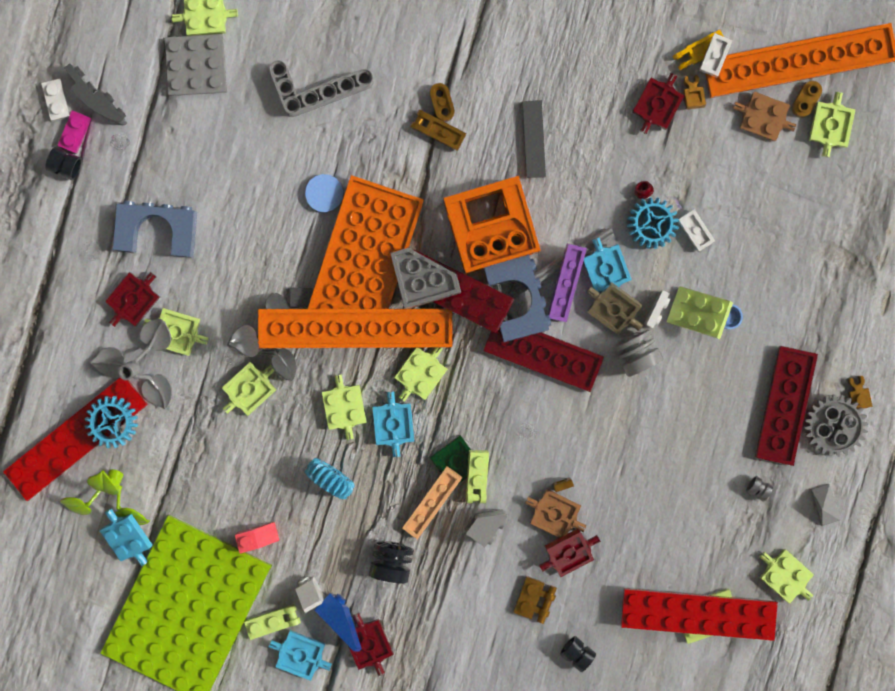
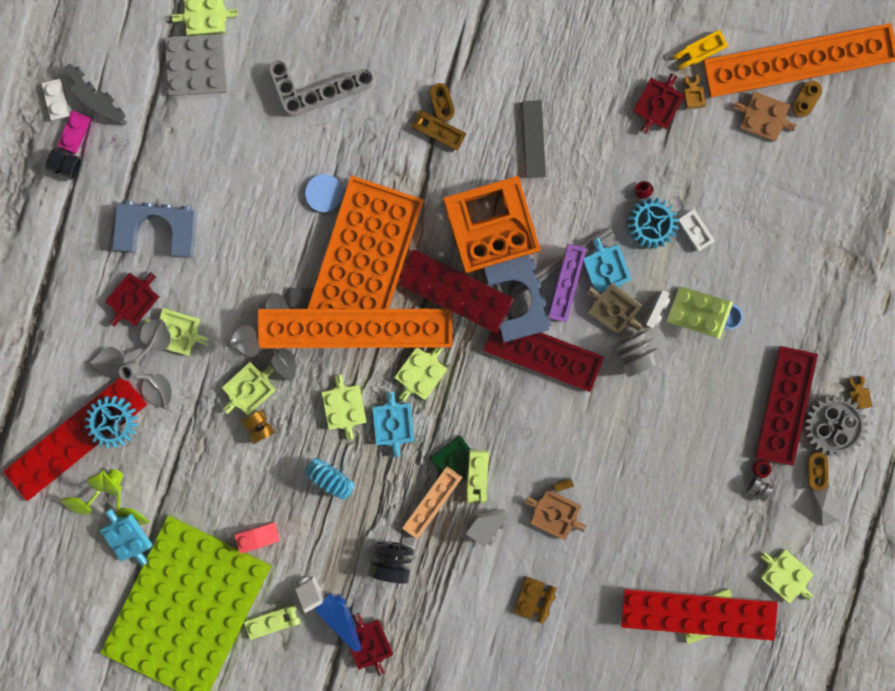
(255, 420): none -> pearl gold wheel
(300, 655): medium azure plate -> none
(422, 279): light grey plate -> none
(569, 552): dark red plate -> none
(576, 652): black wheel -> none
(715, 55): white plate -> none
(767, 468): none -> dark red plate
(820, 471): none -> pearl gold plate
(832, 124): yellowish green plate -> none

